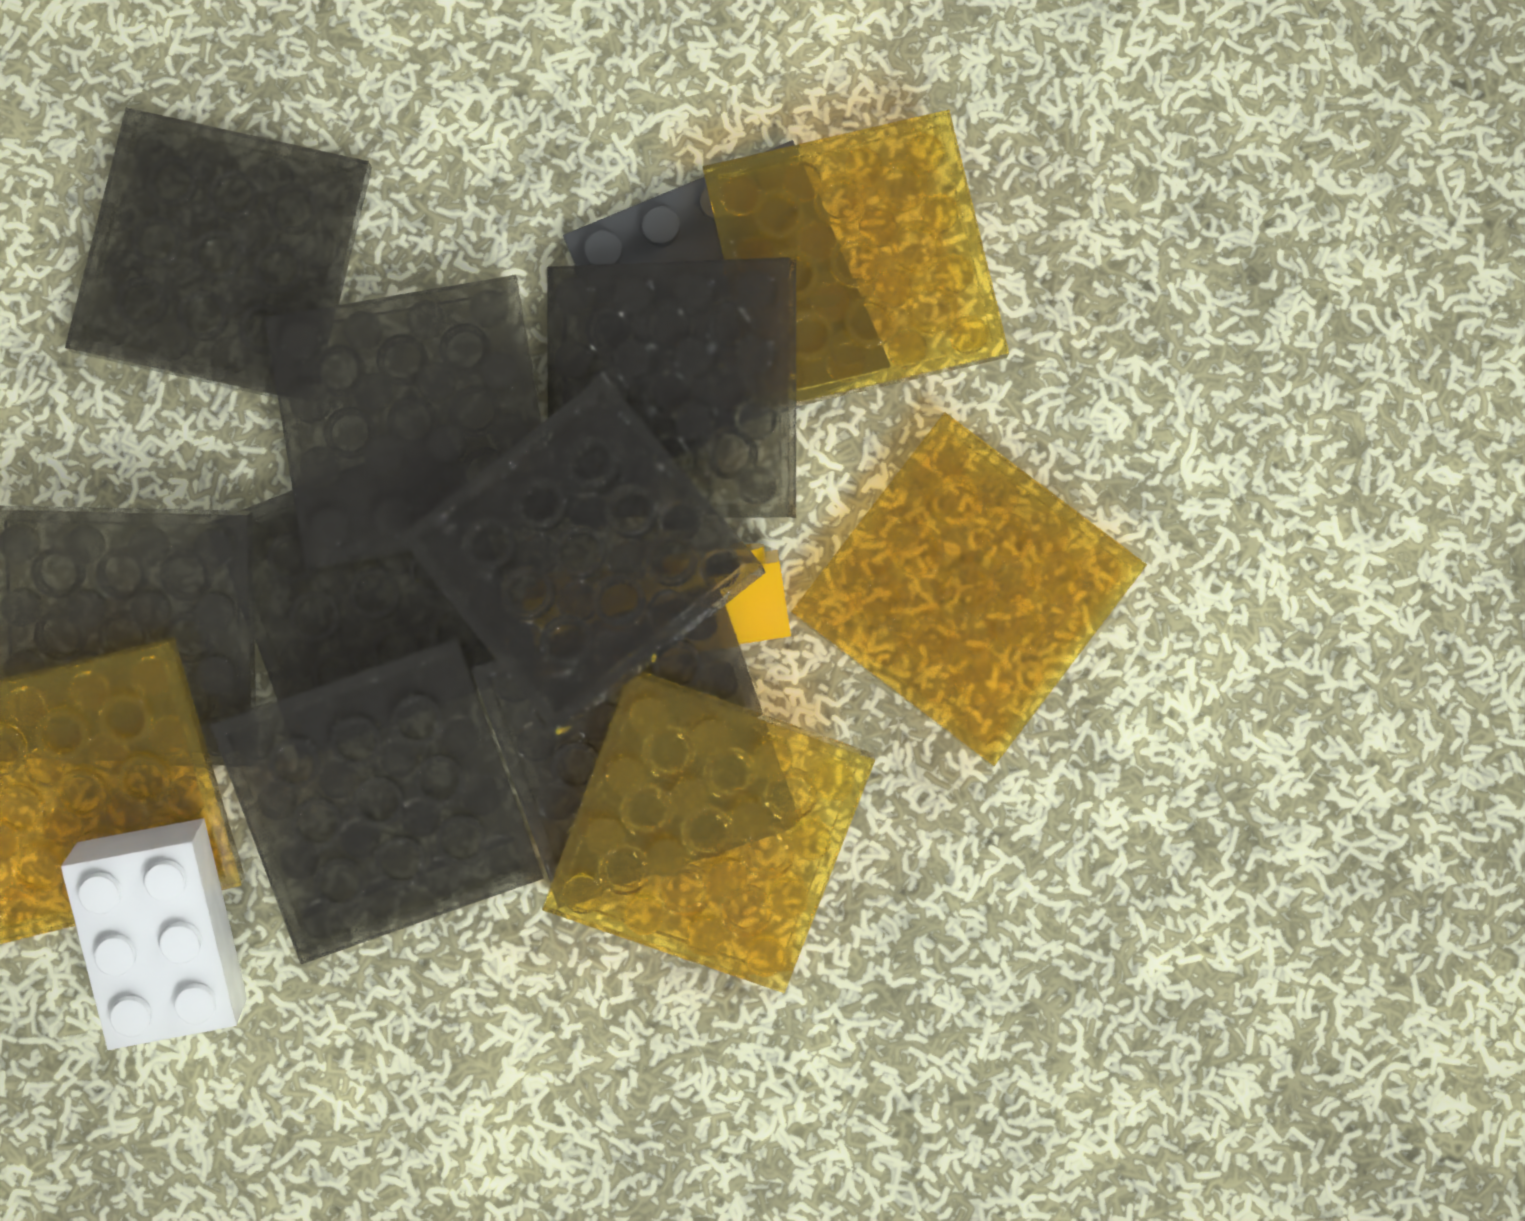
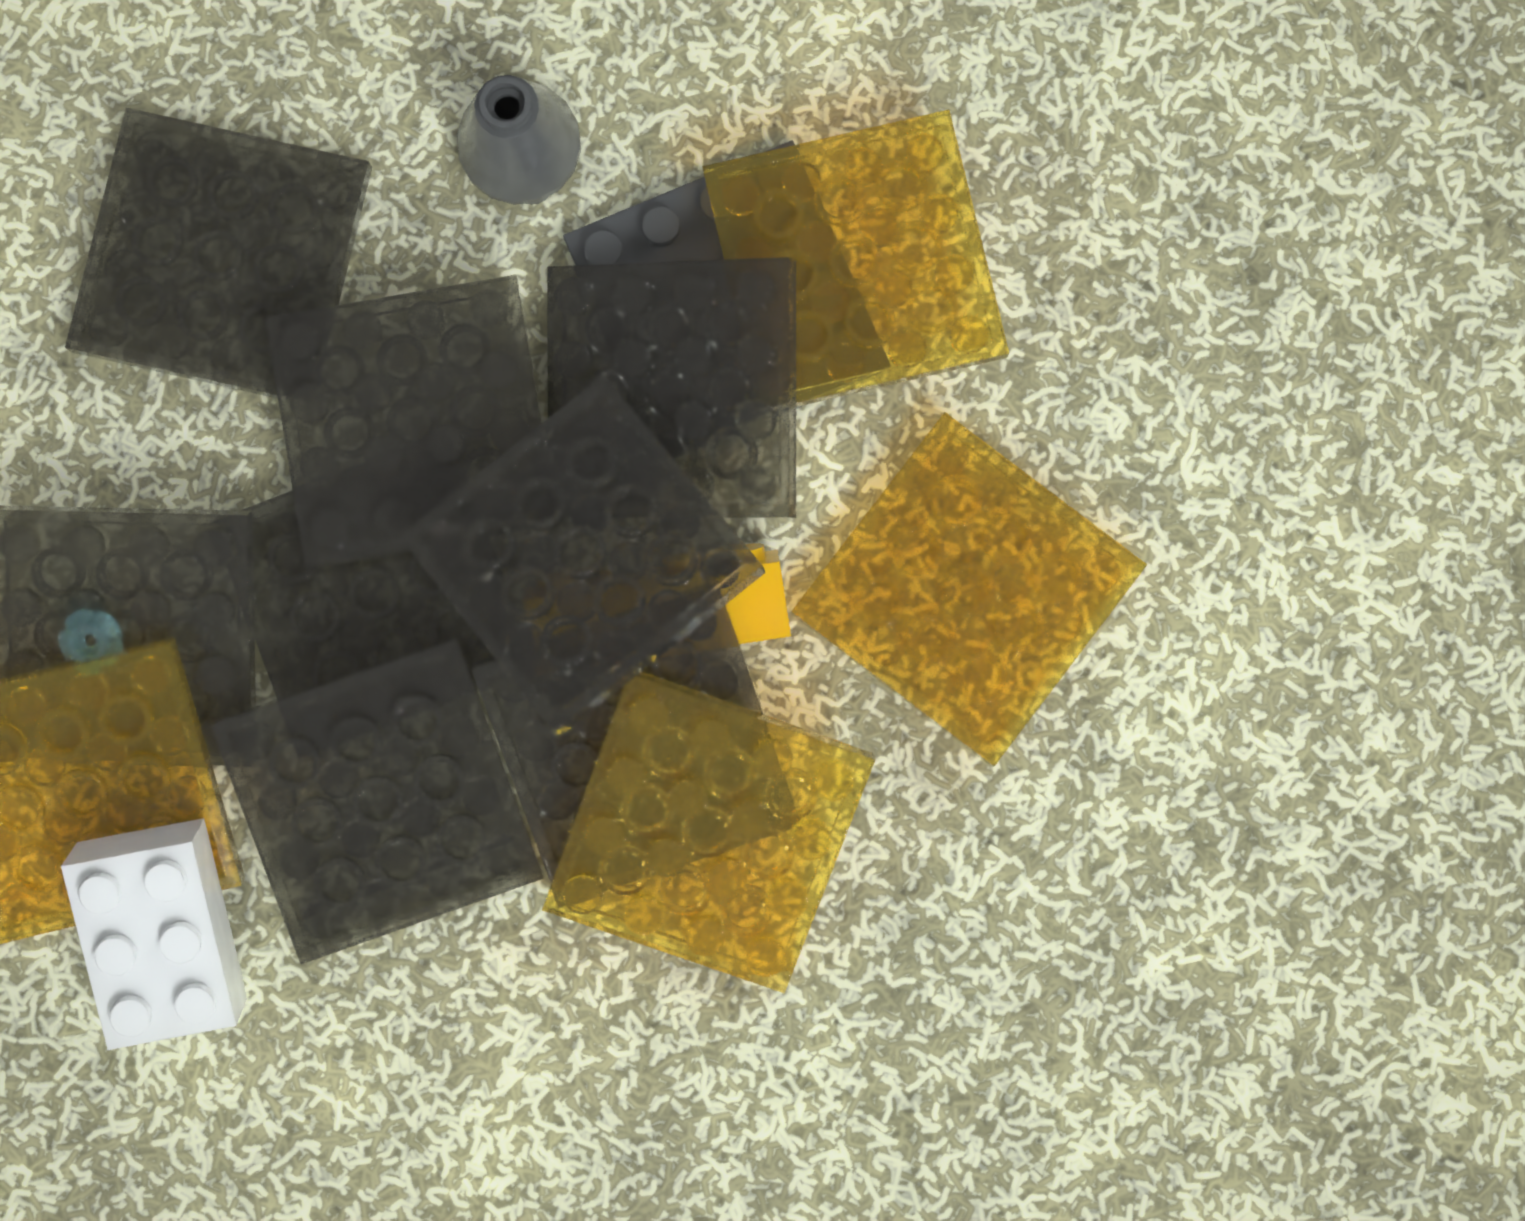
(90, 622): none -> clear light blue plate
(518, 141): none -> dark grey cone

